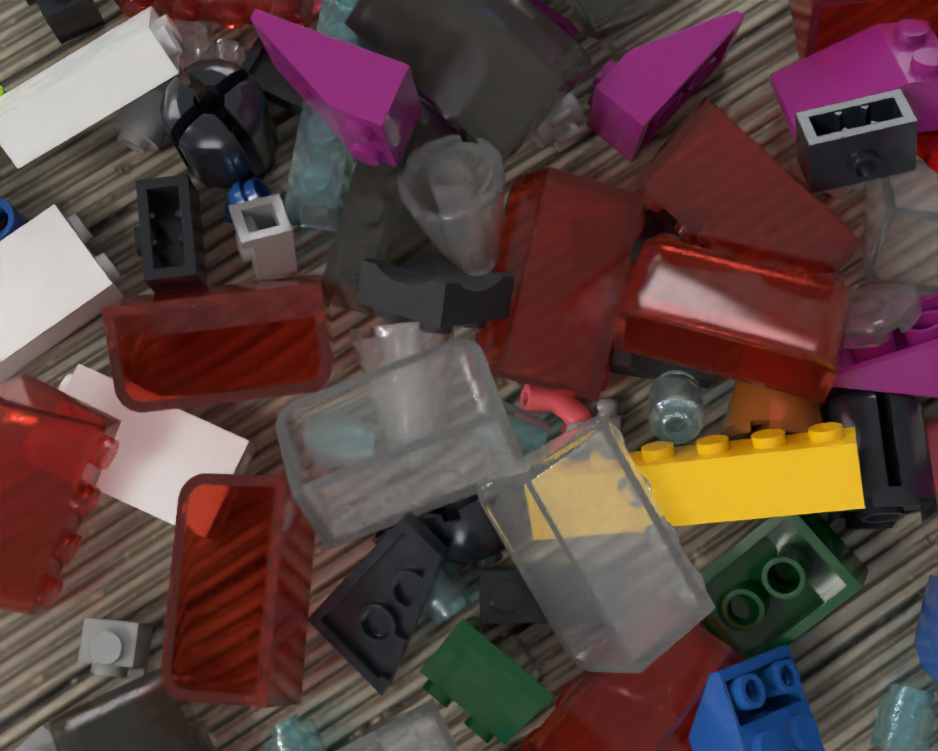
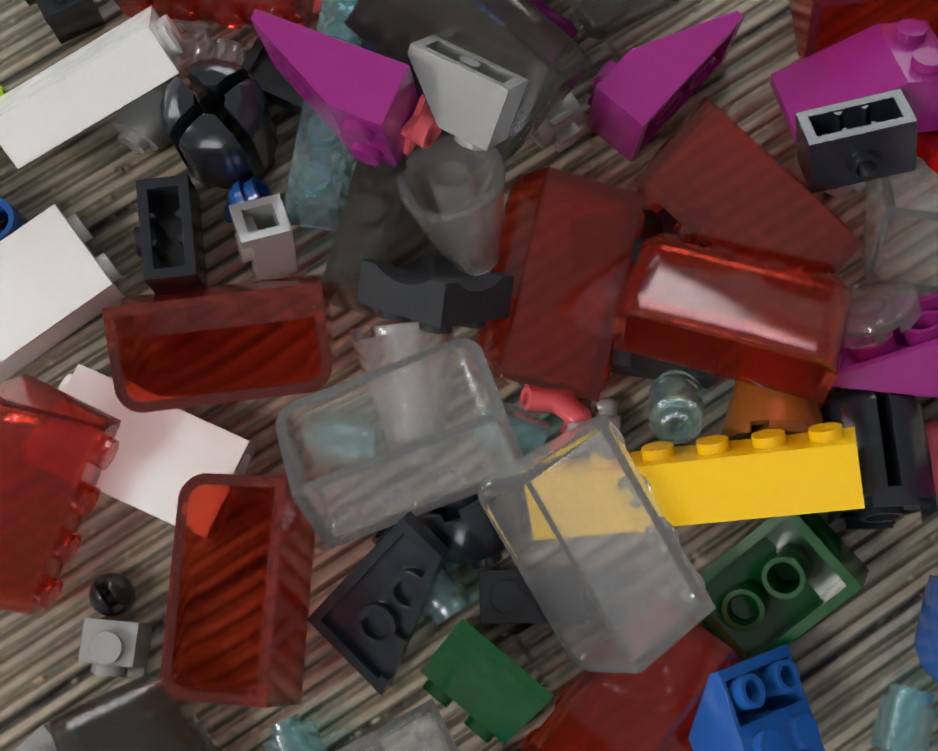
(121, 589): none -> black hinge
(420, 128): none -> coral plate
(466, 92): none -> light grey slope

